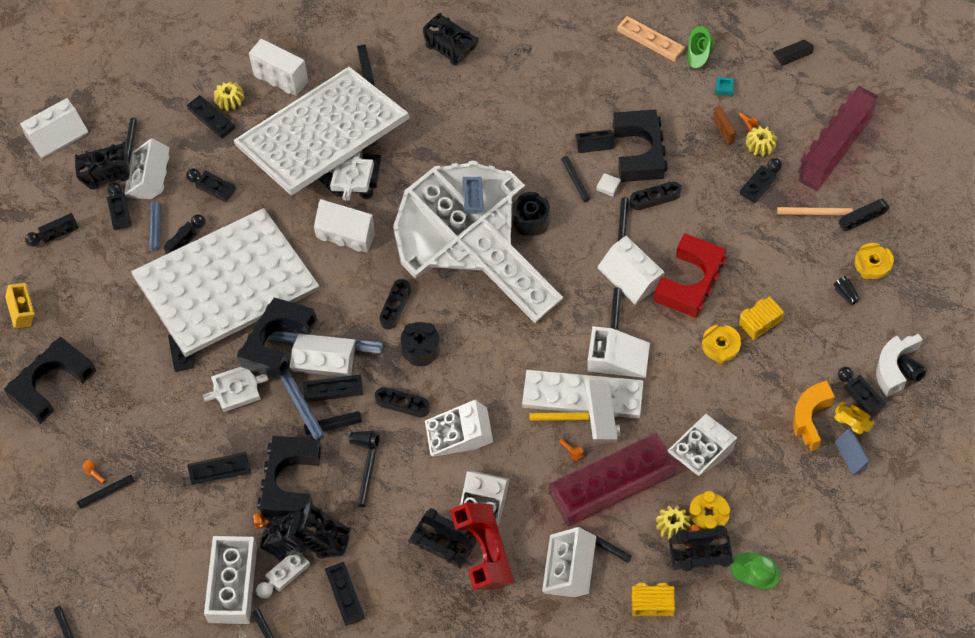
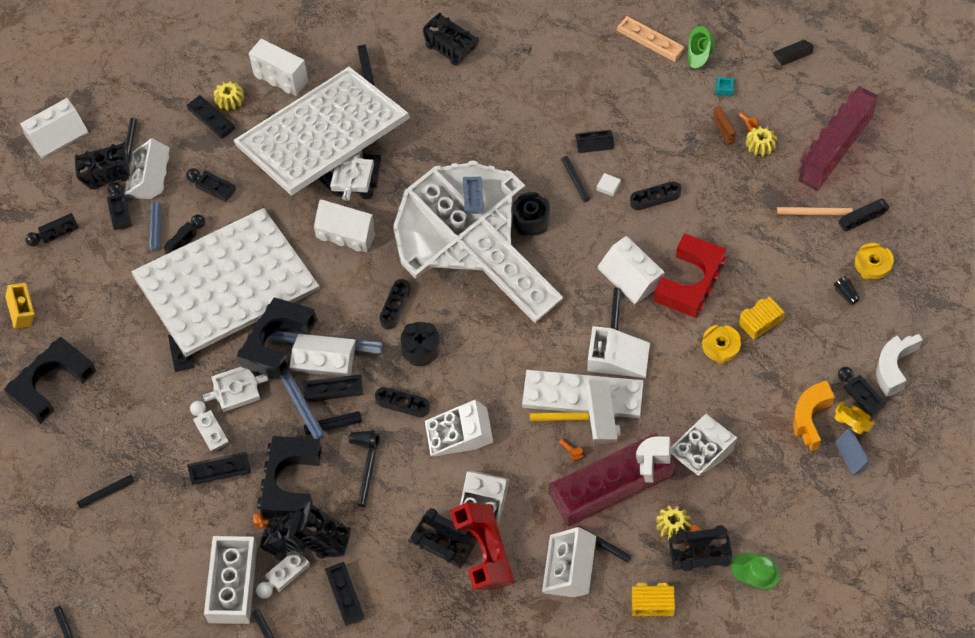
(88, 468): orange hand -> none
(208, 427): none -> white plate
(623, 218): black bar -> none
(644, 125): black arch -> none
(653, 451): none -> white brick
(709, 501): yellow plate -> none
(761, 180): black plate -> none
(912, 368): black cone -> none

